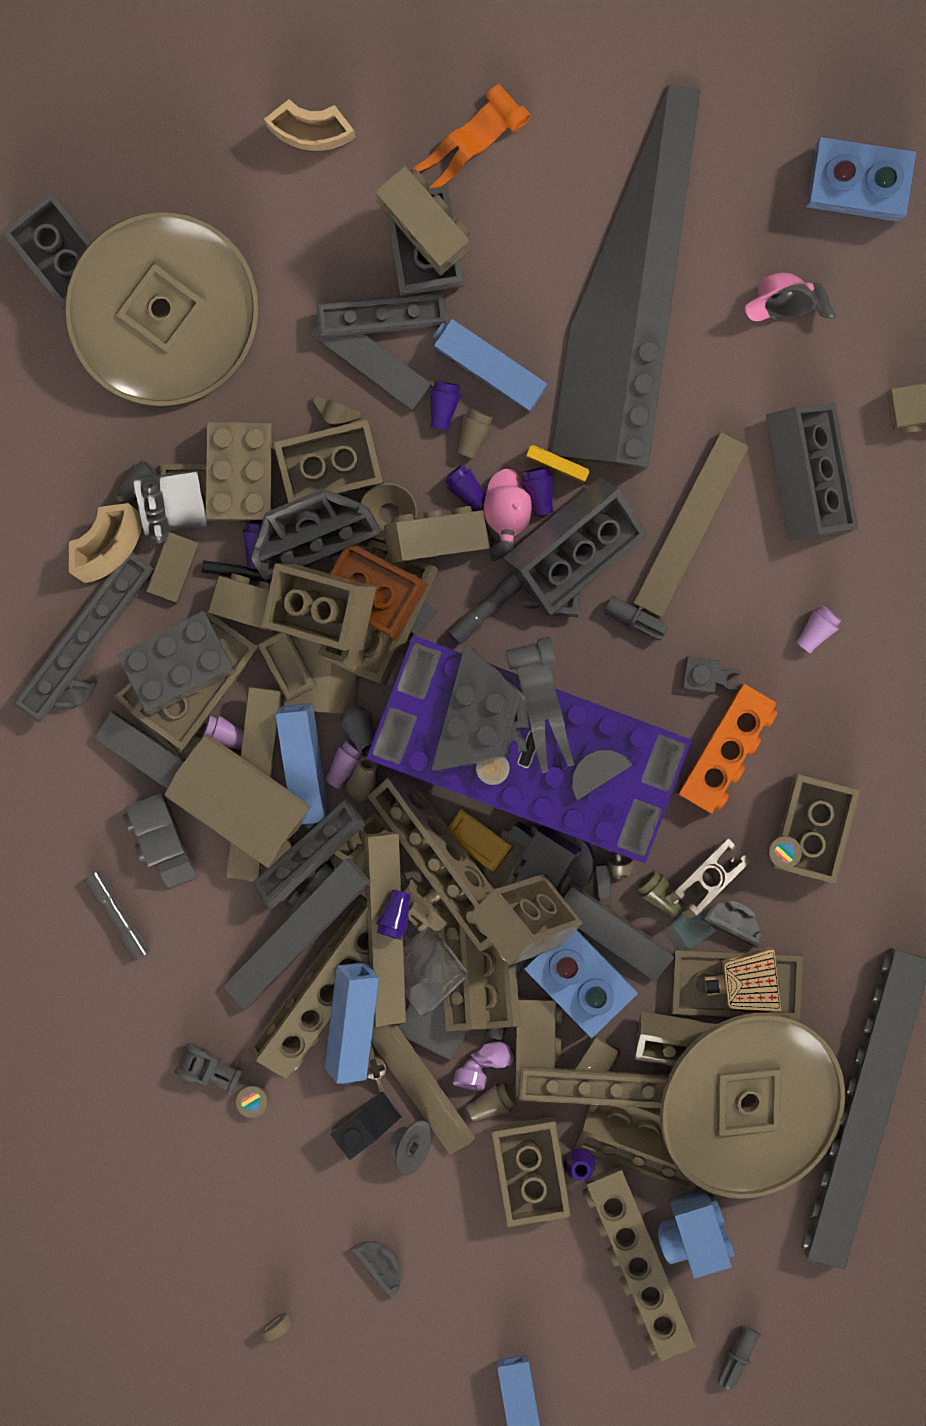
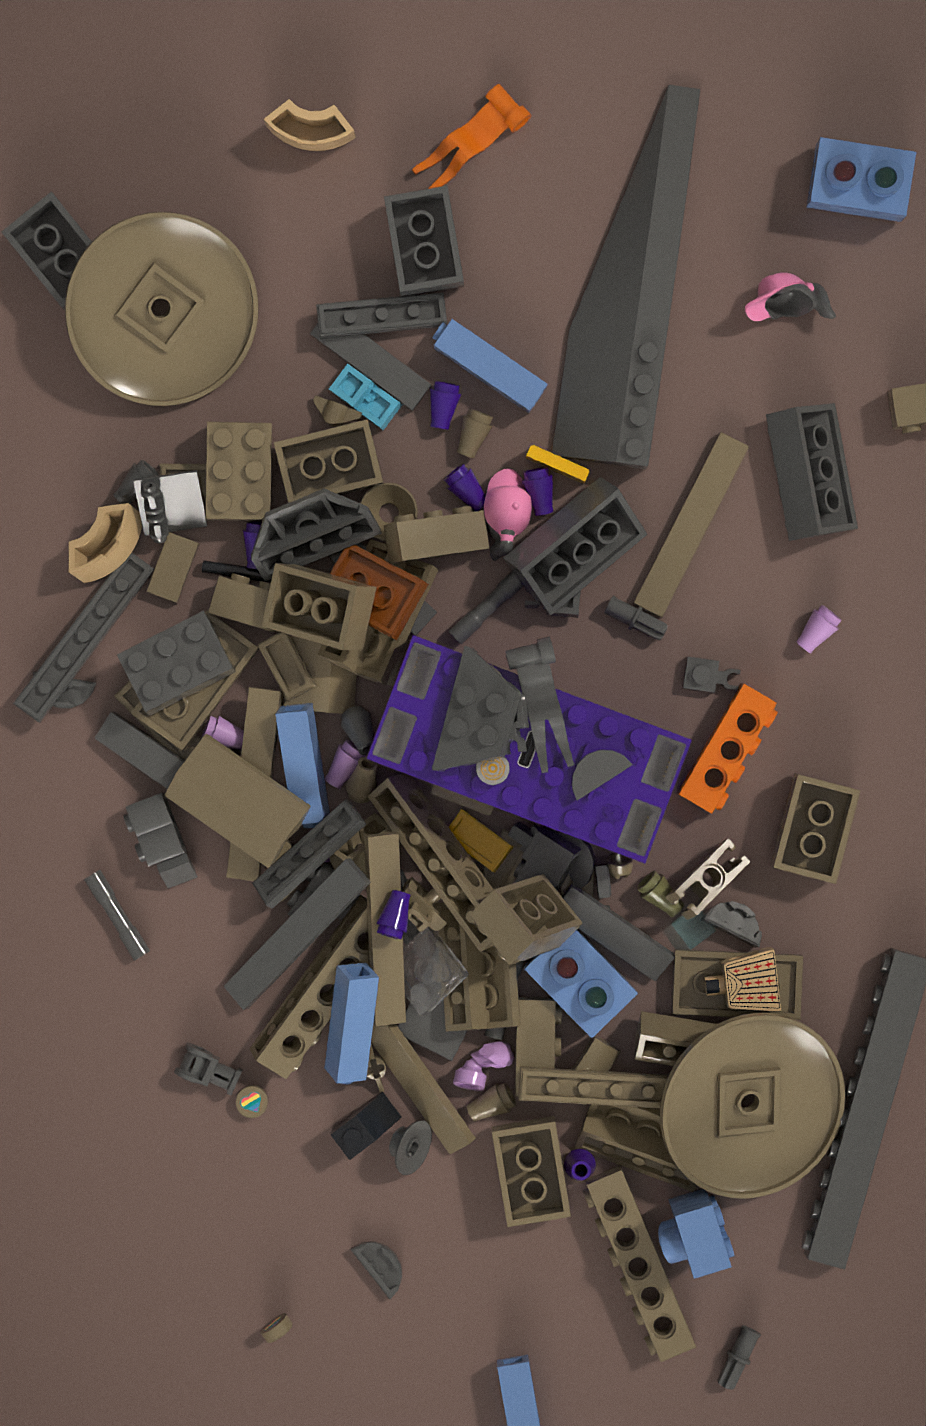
(365, 397): none -> medium azure slope
(424, 219): dark tan brick -> none
(784, 852): dark tan tile -> none

